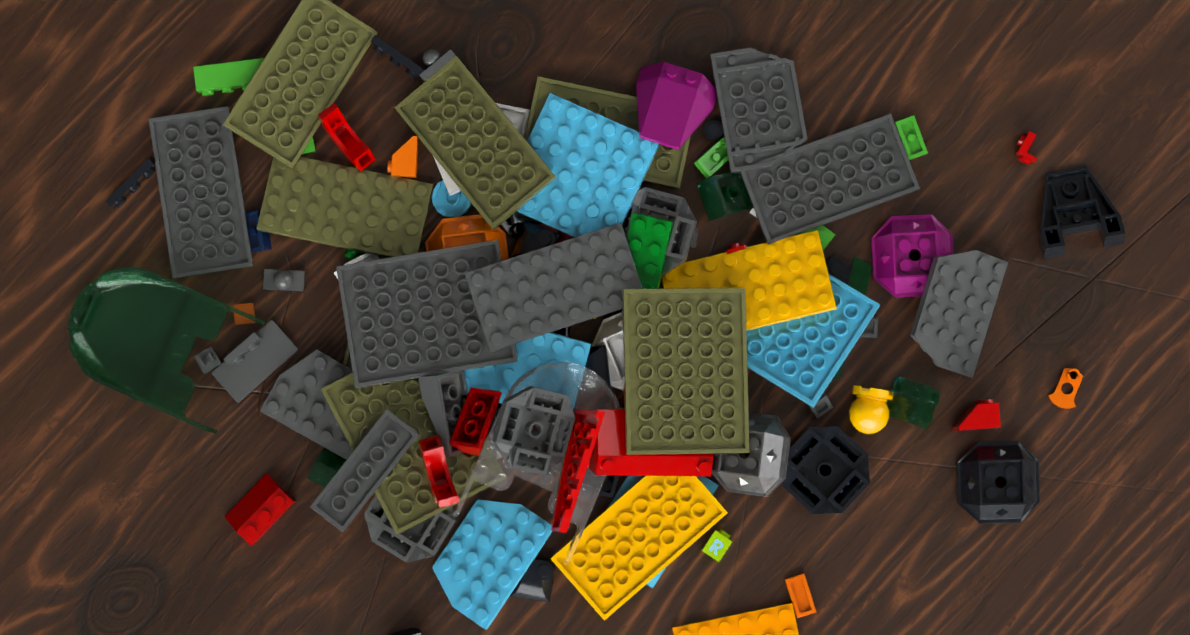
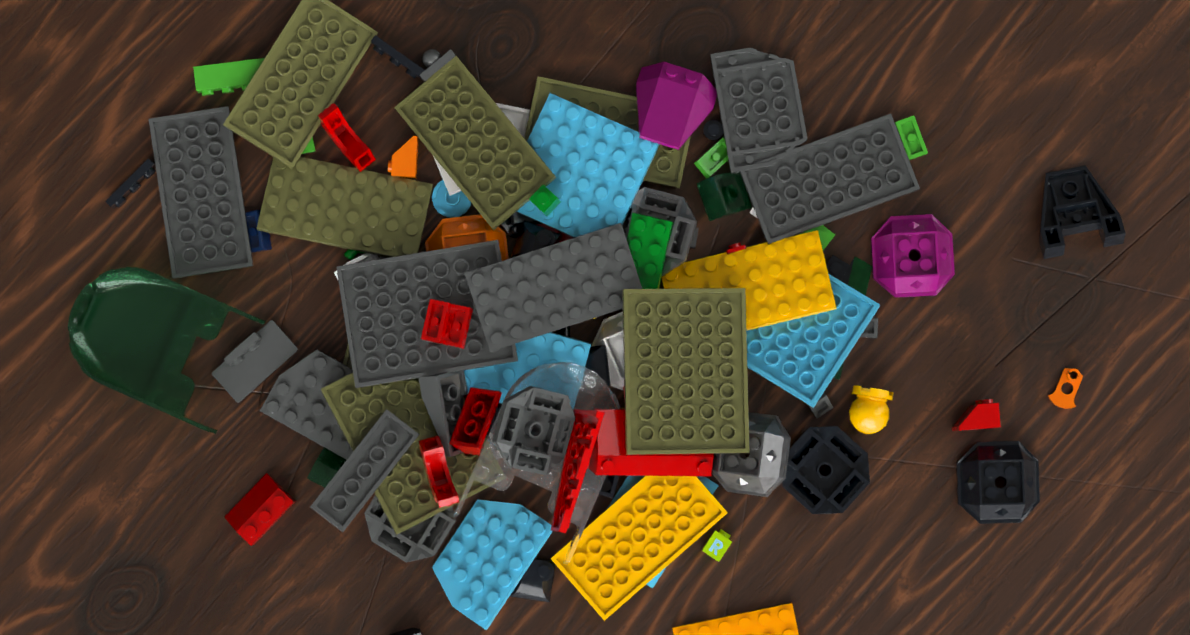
(208, 360): dark grey tile -> none
(247, 308): dark orange tile -> none
(284, 280): dark grey tile -> none
(446, 323): none -> red slope
(545, 200): none -> green brick
(800, 595): orange tile -> none
(913, 402): clear green bracket -> none
(958, 308): dark grey plate -> none
(1024, 144): red bracket -> none

